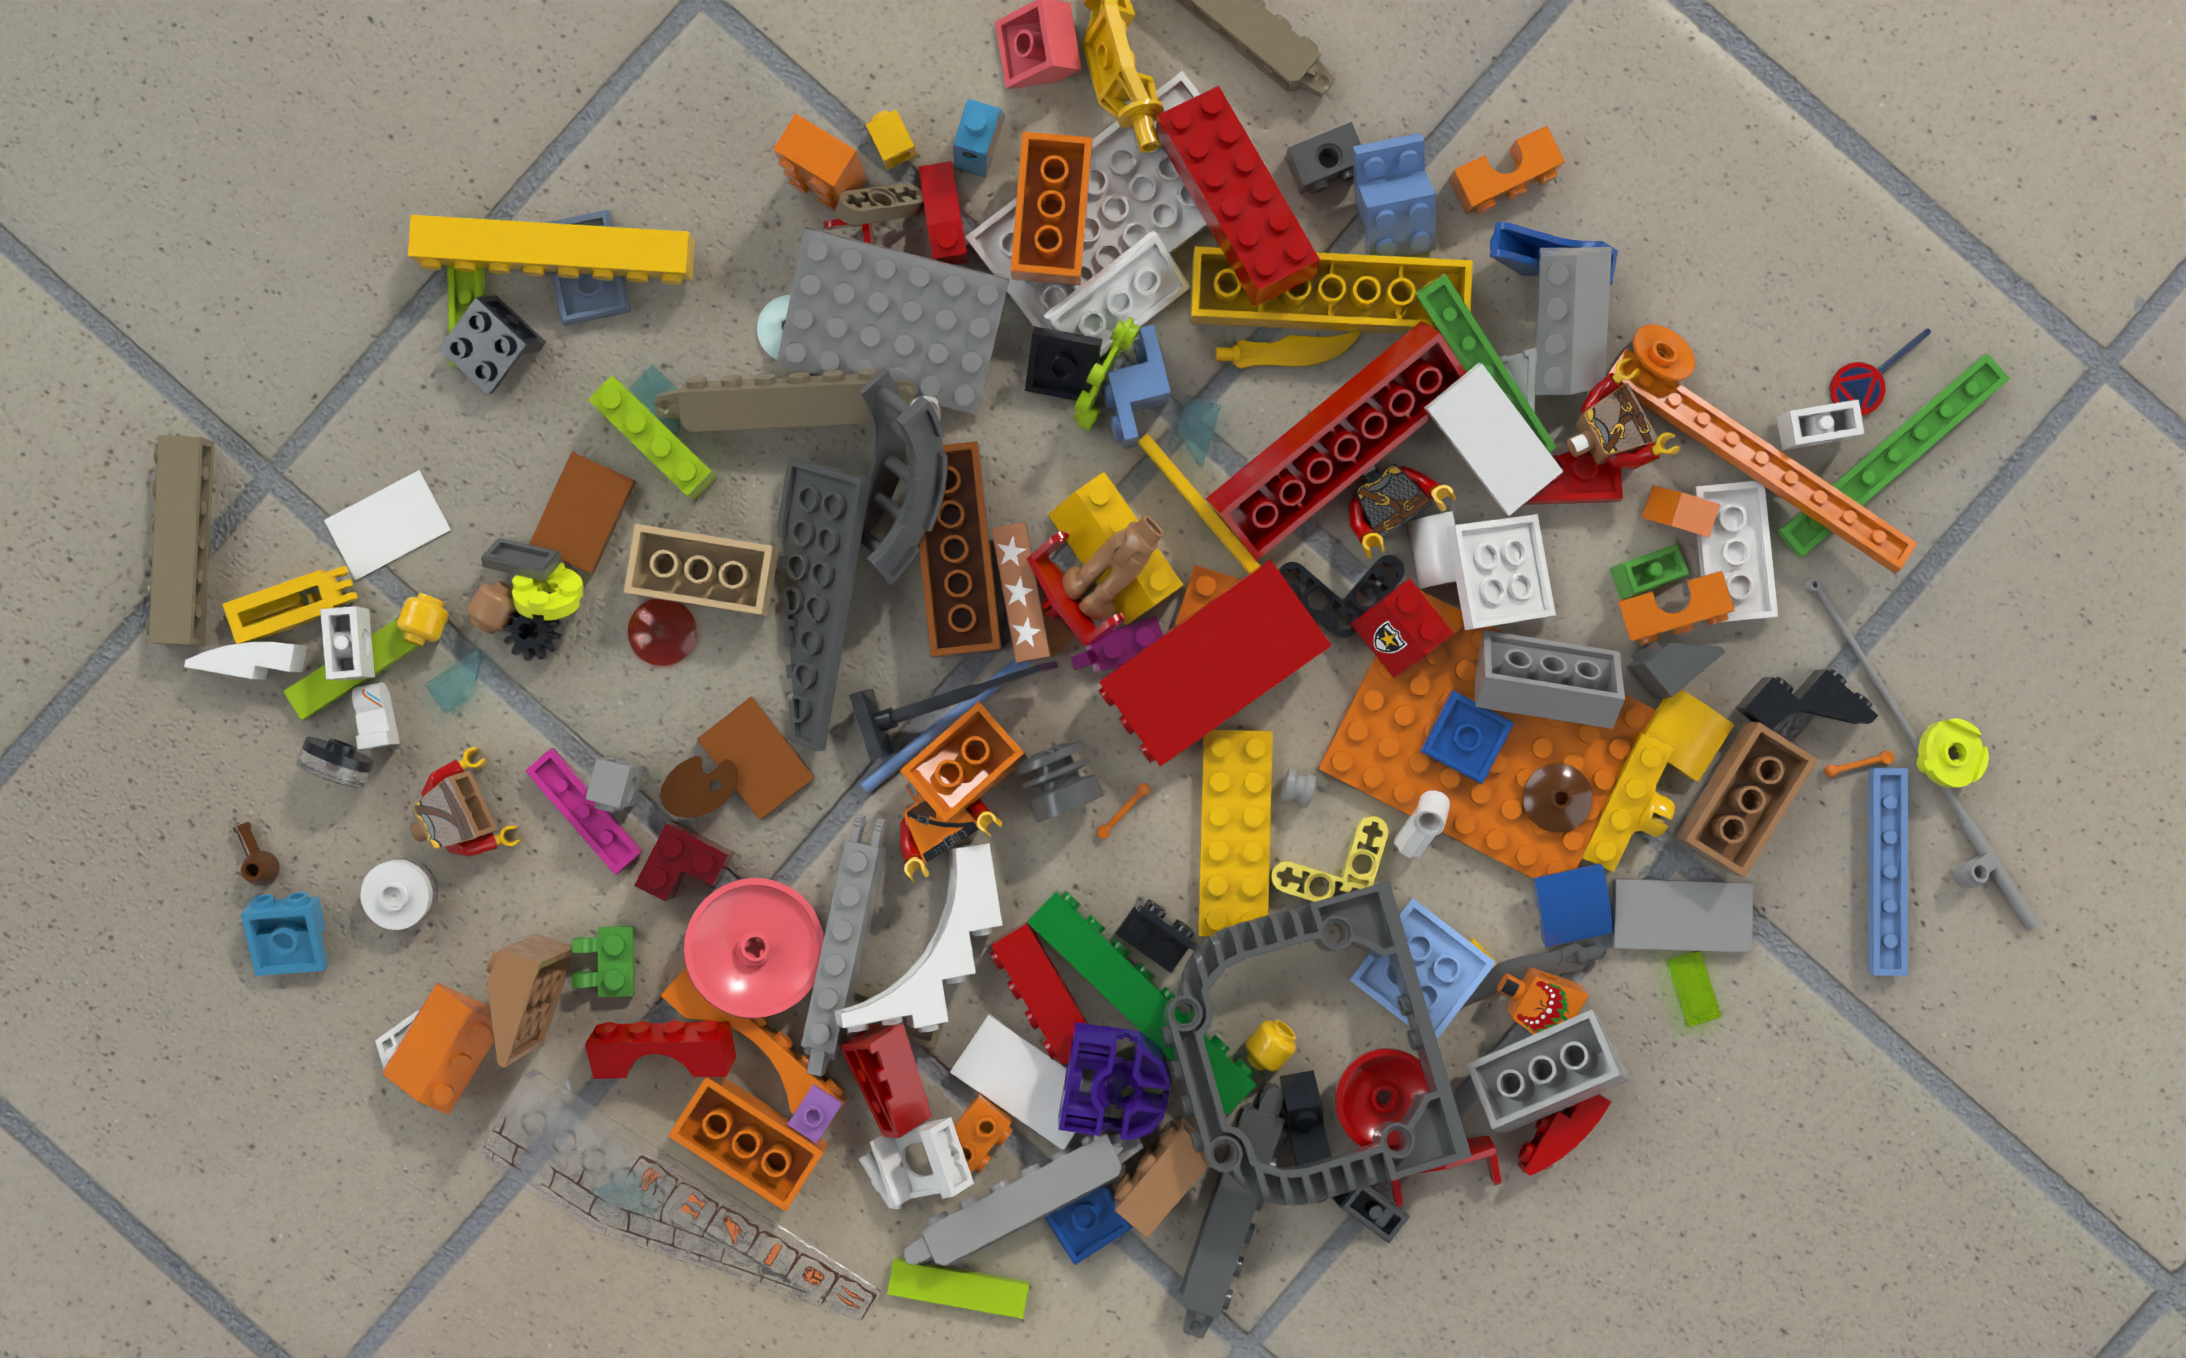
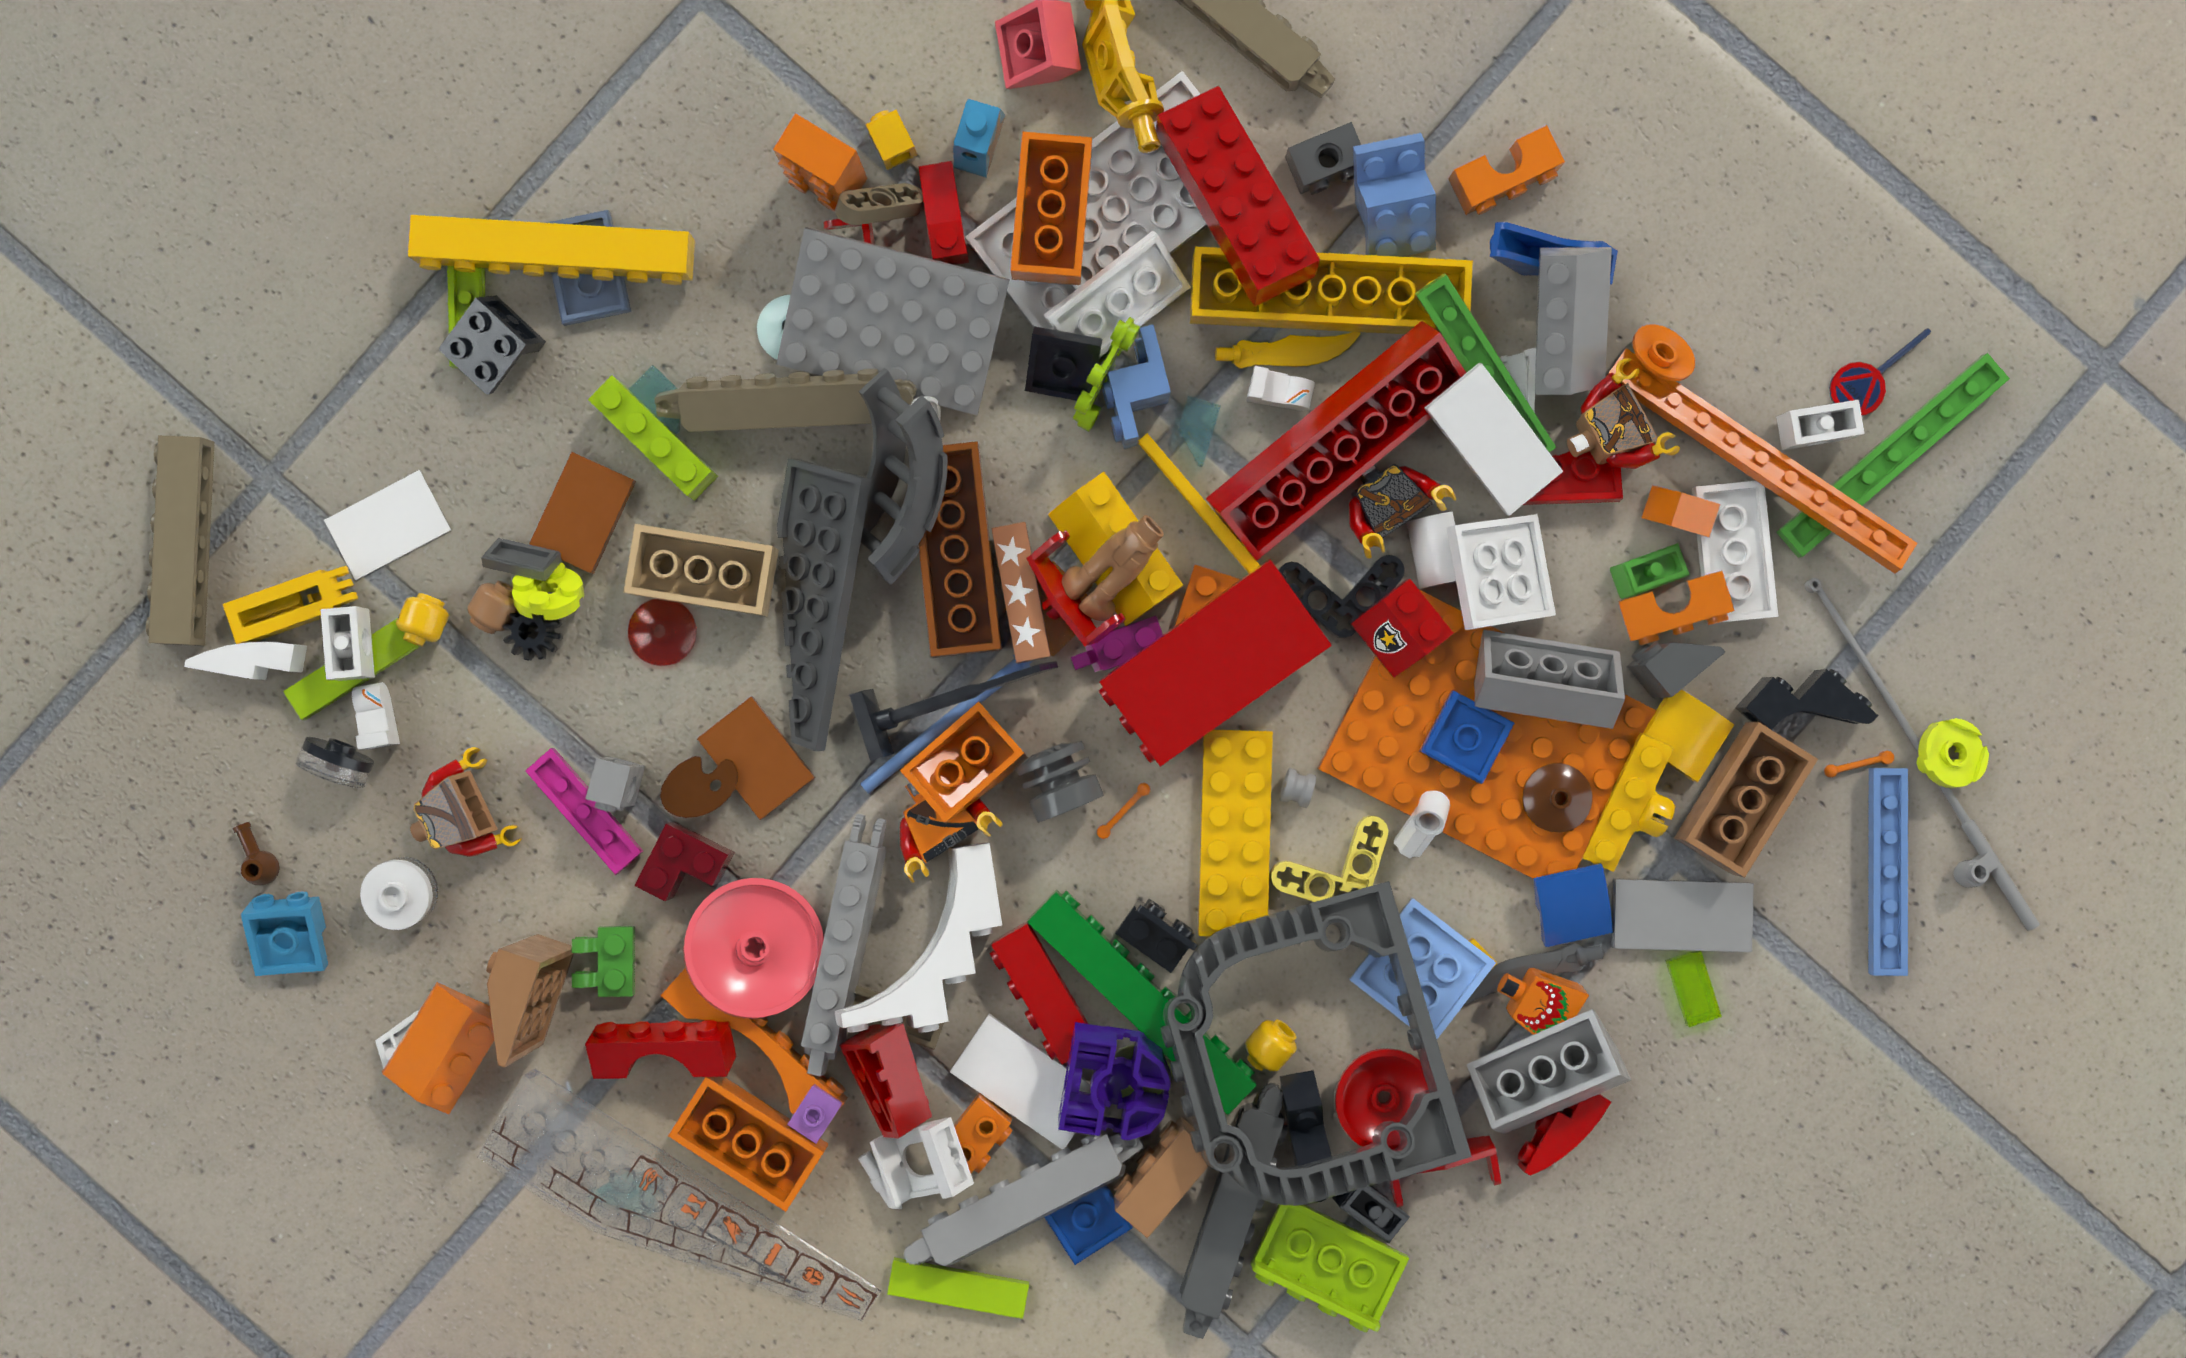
(456, 682): clear light blue tile -> none
(1280, 389): none -> white leg
(1329, 1265): none -> lime bracket

